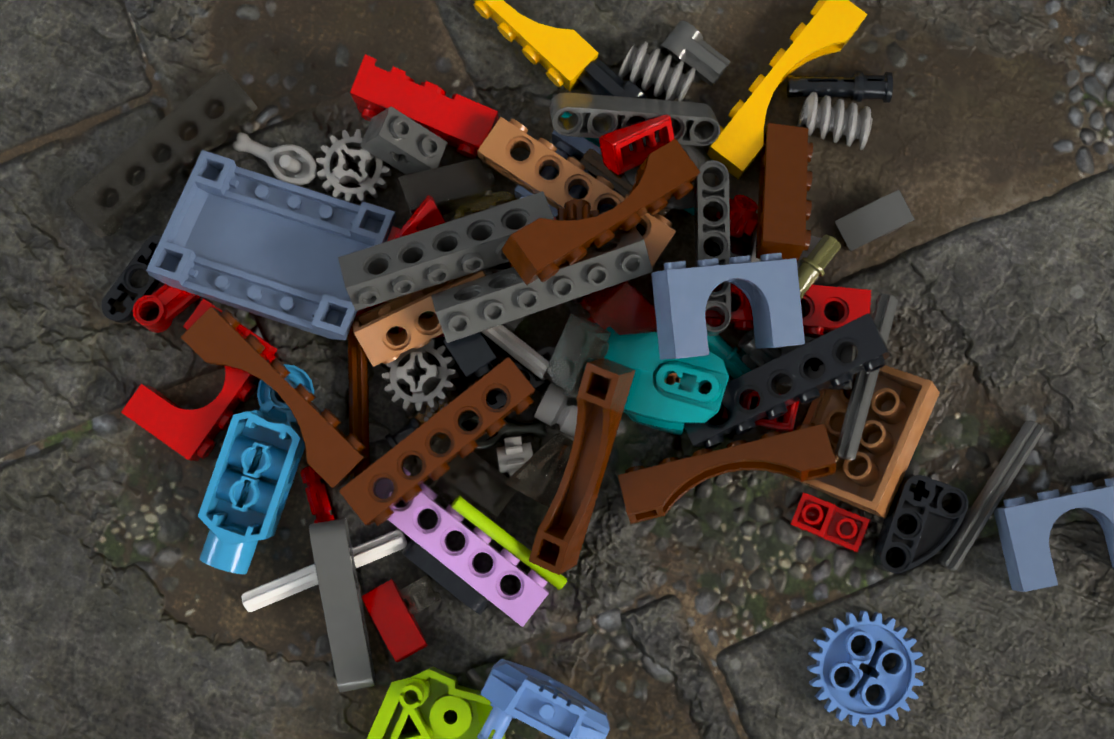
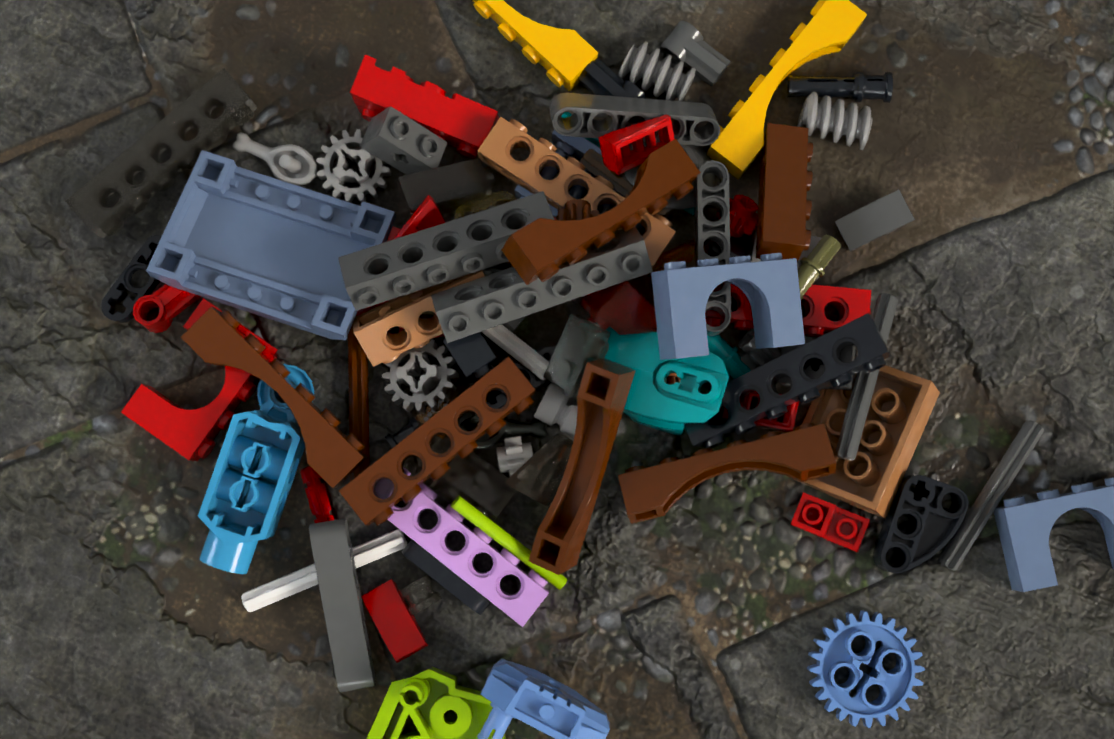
(681, 253): none -> axle

